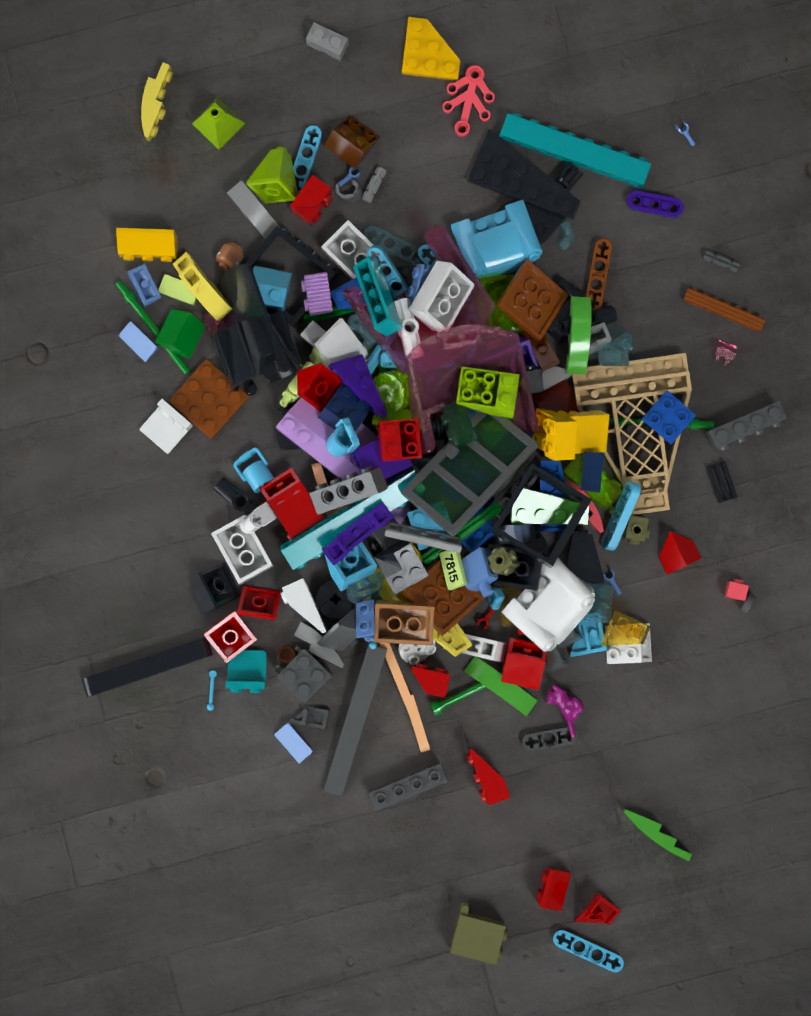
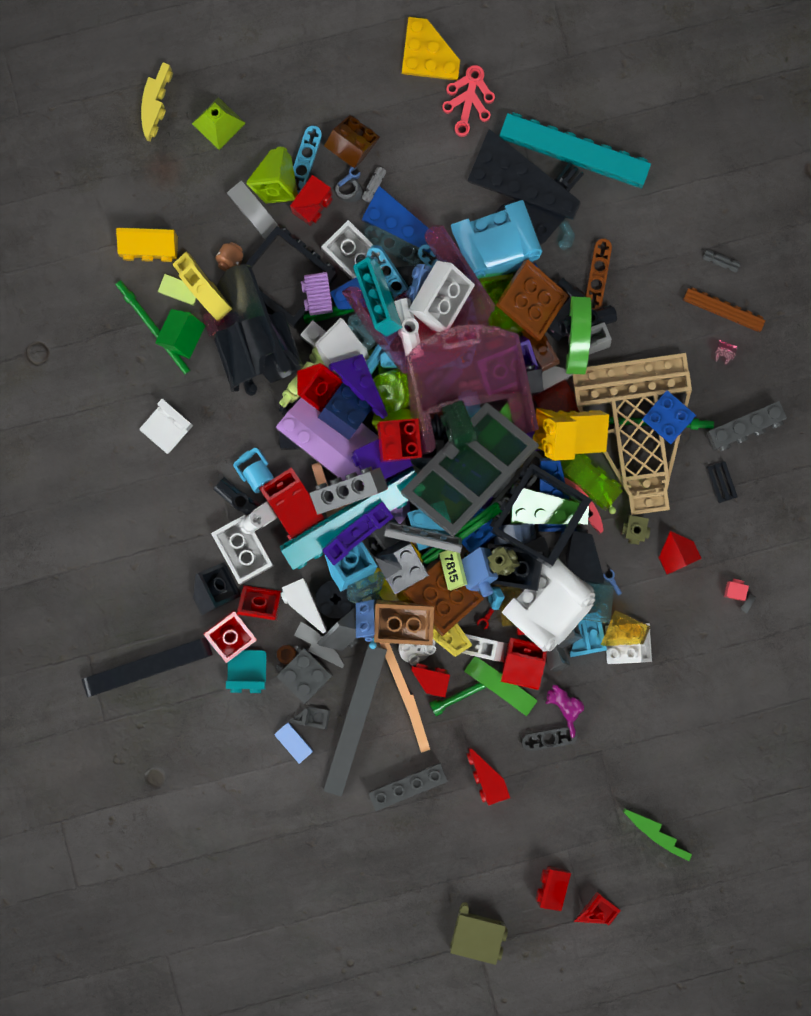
(138, 342): slope -> none
(144, 285): medium blue slope -> none
(208, 399): dark orange plate -> none
(212, 674): medium azure hinge -> none
(273, 286): medium azure slope -> none
(327, 41): light grey brick -> none
(343, 439): medium azure piece -> none
(395, 219): none -> blue wing
(488, 391): lime slope -> none
(587, 952): medium azure beam -> none
(592, 472): dark blue tile -> none
(616, 351): clear light blue slope -> none
(620, 516): medium azure beam -> none
(664, 204): dark purple plate -> none
(684, 131): medium blue hand -> none

